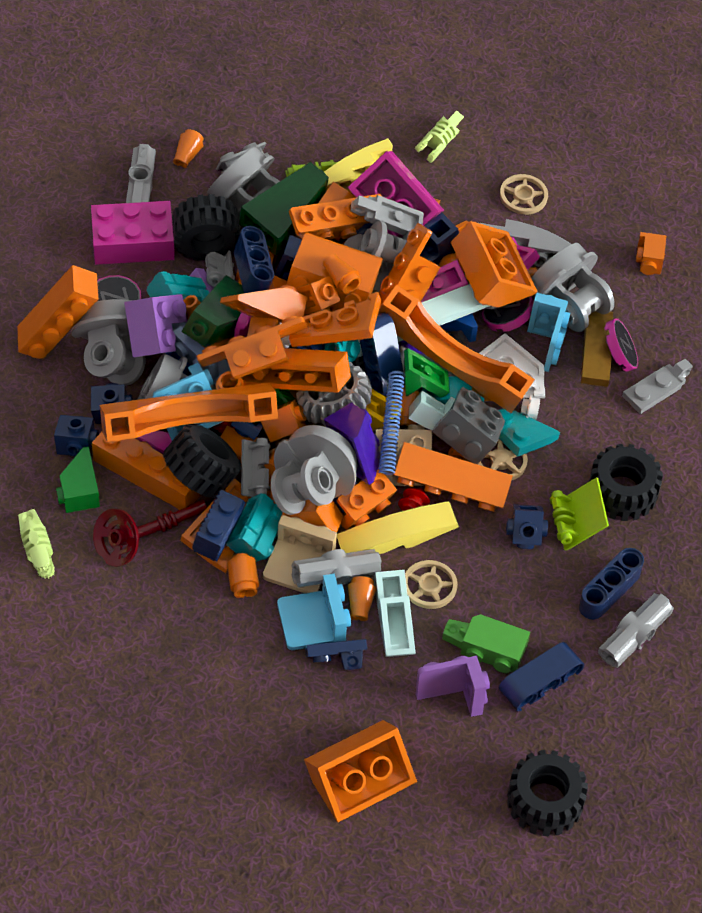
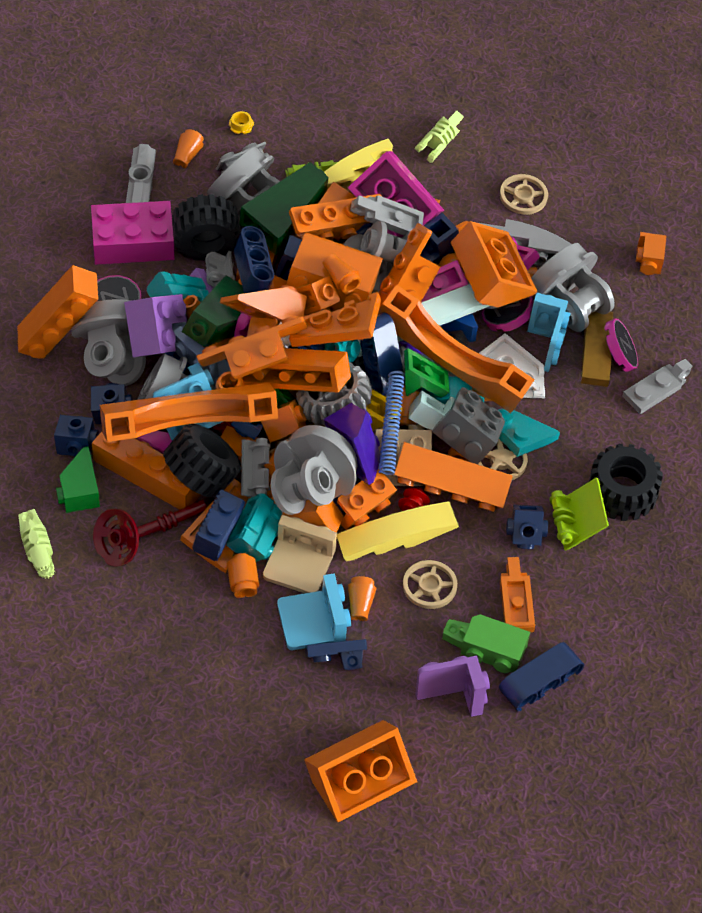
(241, 123): none -> yellow plate
(344, 565): light grey piece -> none
(394, 613): light aqua slope -> none
(517, 596): none -> orange hinge
(530, 407): white plate -> none
(540, 813): black tyre -> none
(616, 573): dark blue beam -> none
(635, 630): light grey piece -> none

